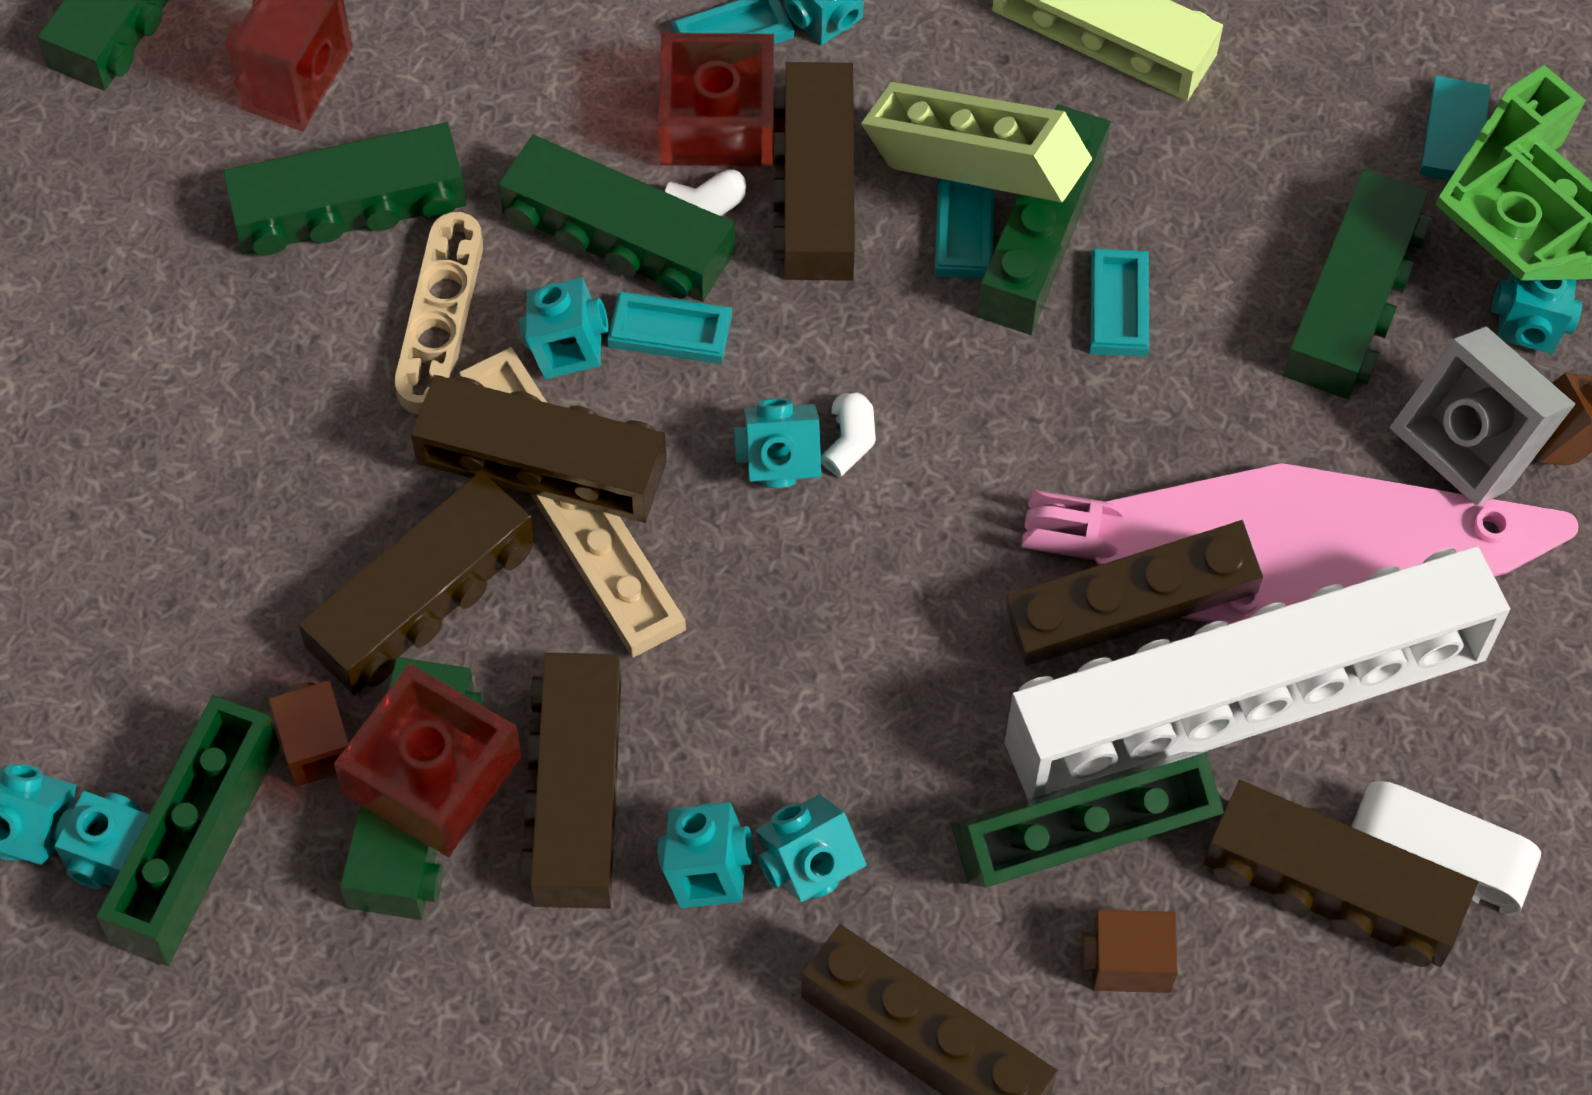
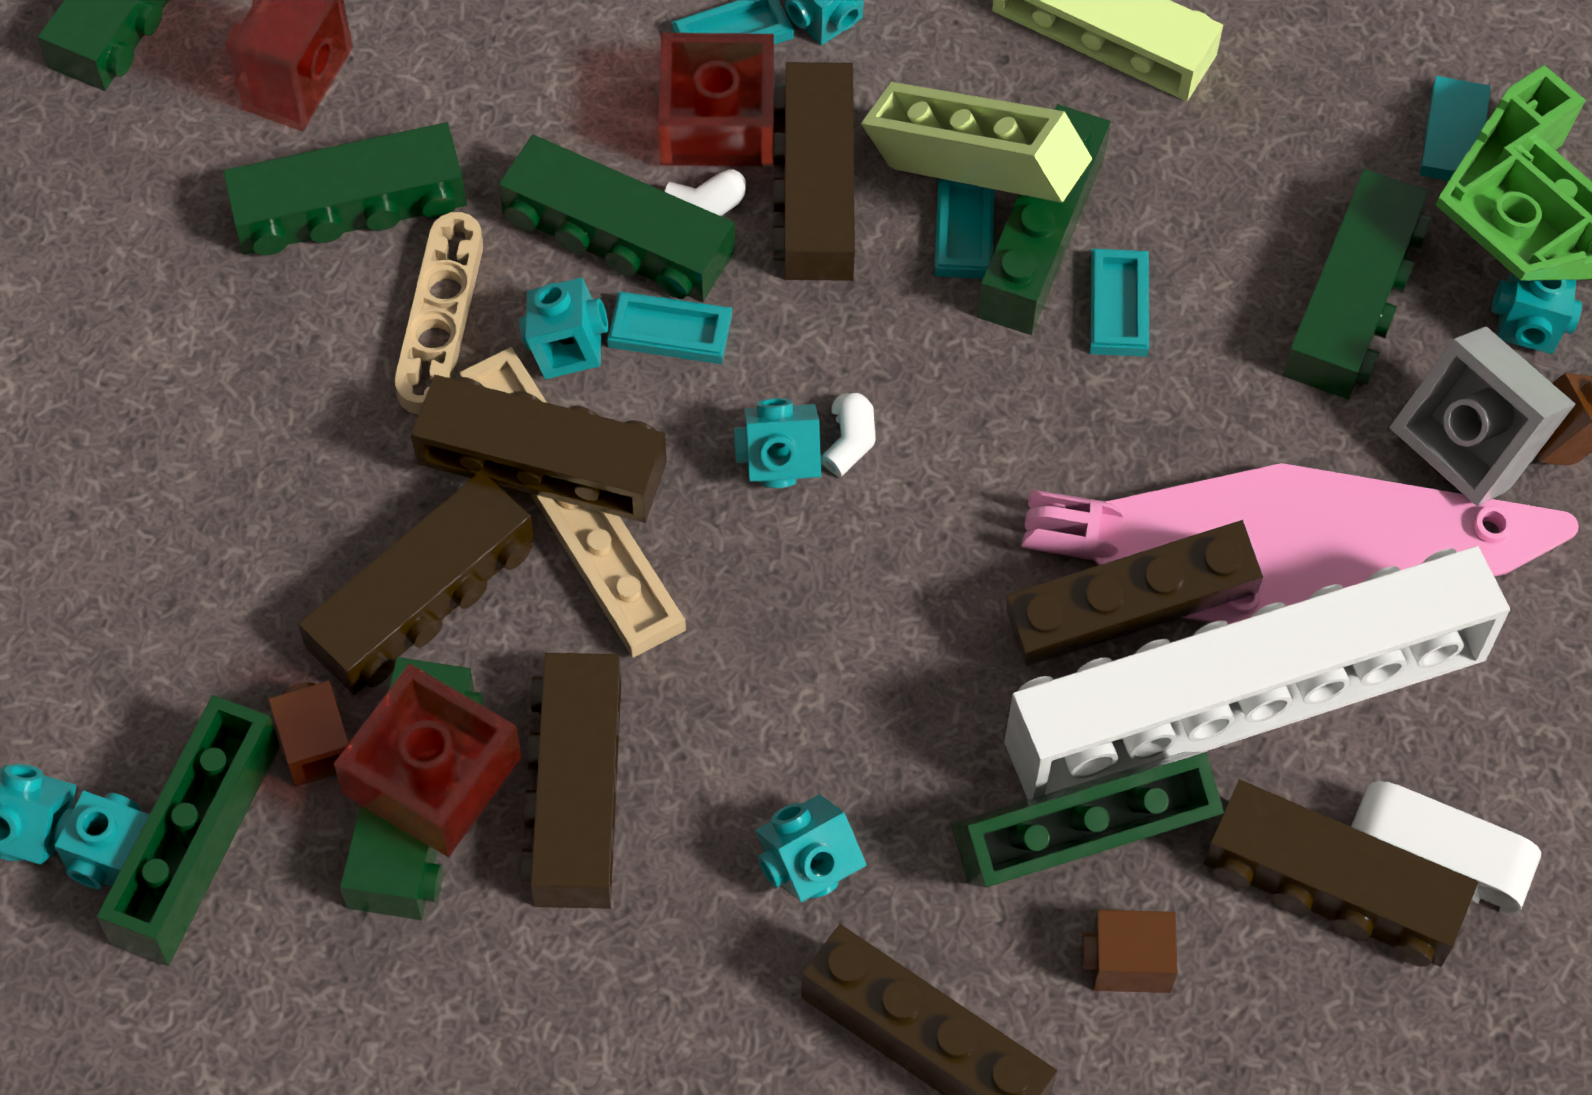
(705, 854): teal brick -> none

